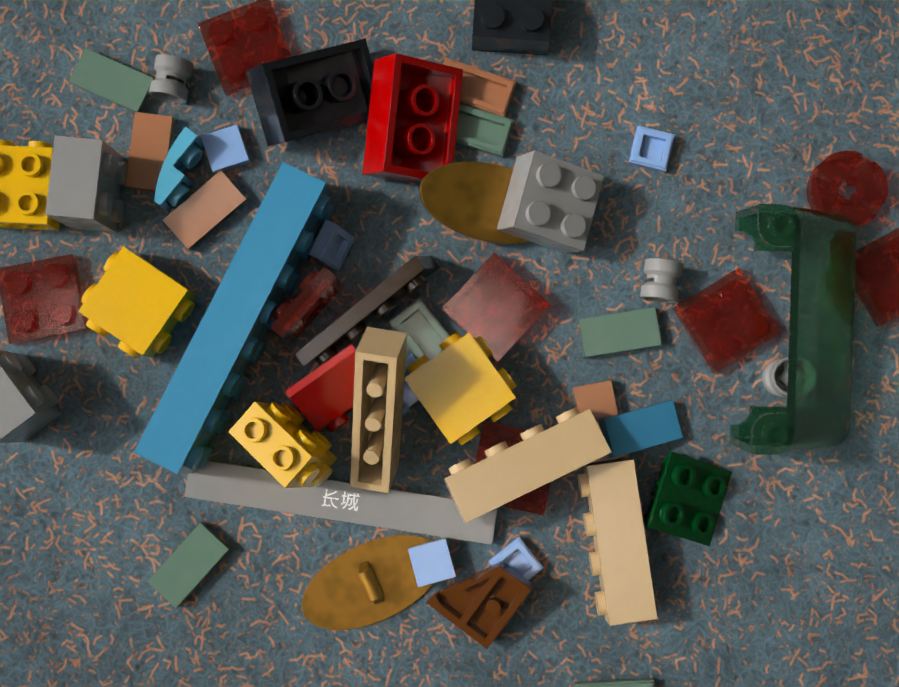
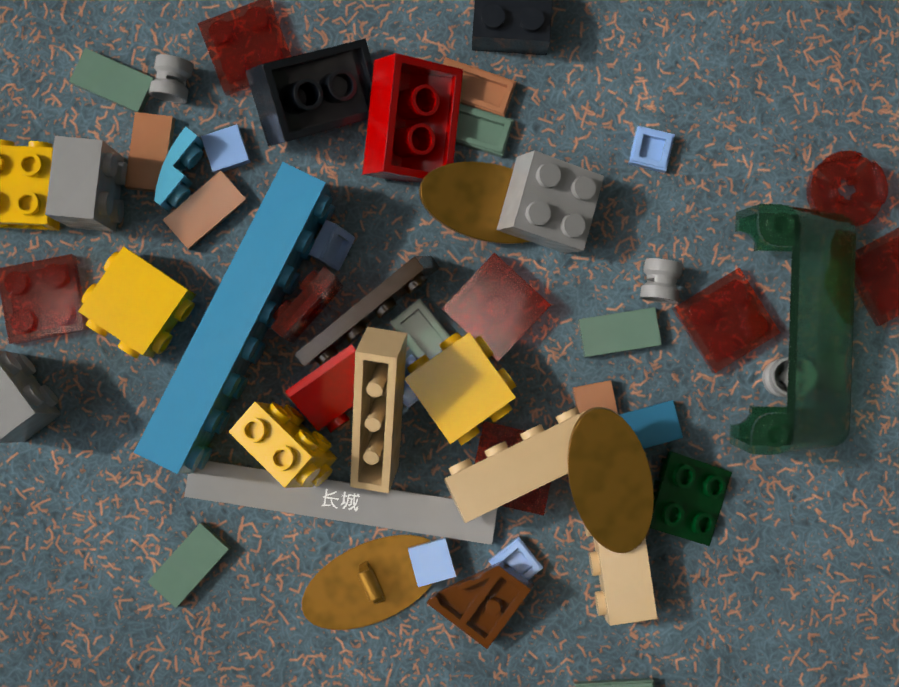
(610, 480): none -> pearl gold shield

